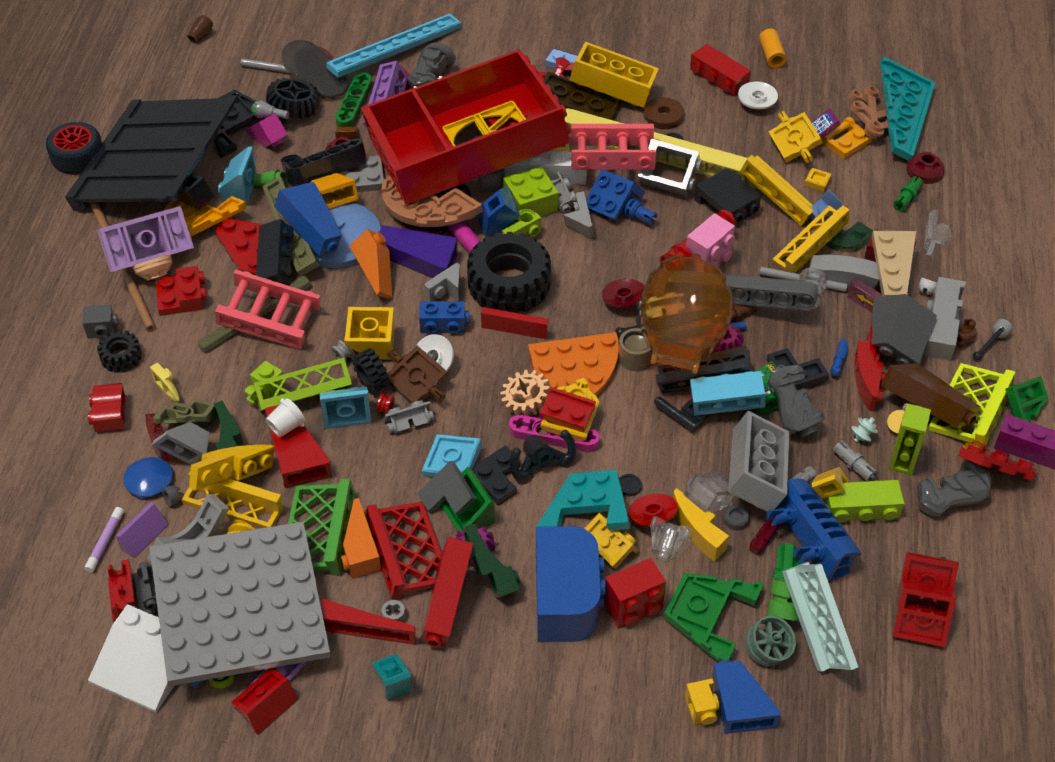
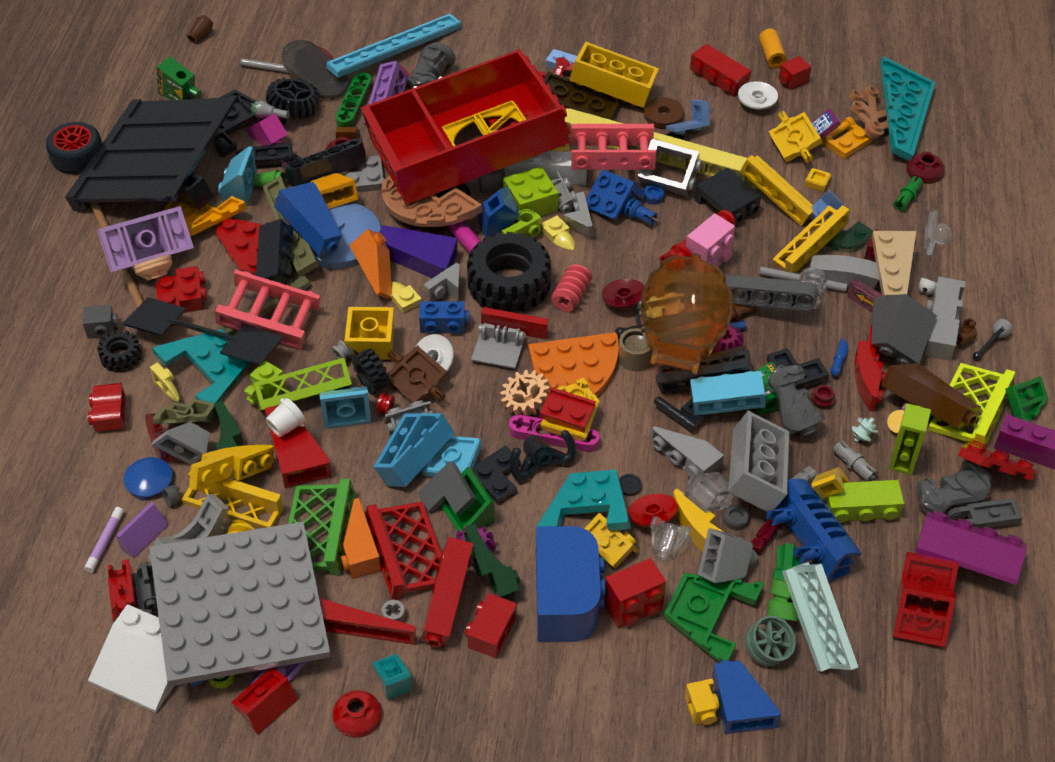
(176, 81): none -> green torso
(205, 355): none -> teal wing
(246, 345): none -> black hinge
(270, 154): none -> black hinge
(360, 723): none -> red piece
(404, 297): none -> light yellow plate
(412, 447): none -> dark azure wedge
(491, 625): none -> red brick
(498, 346): none -> light grey hinge
(558, 233): none -> light yellow plate
(571, 287): none -> coral piece
(653, 194): none -> blue tile
(689, 453): none -> light grey slope
(700, 118): none -> medium blue bracket
(725, 557): none -> light grey torso
(794, 73): none -> red brick
(823, 396): none -> dark red plate
(972, 547): none -> magenta slope
(989, 513): none -> dark grey hinge

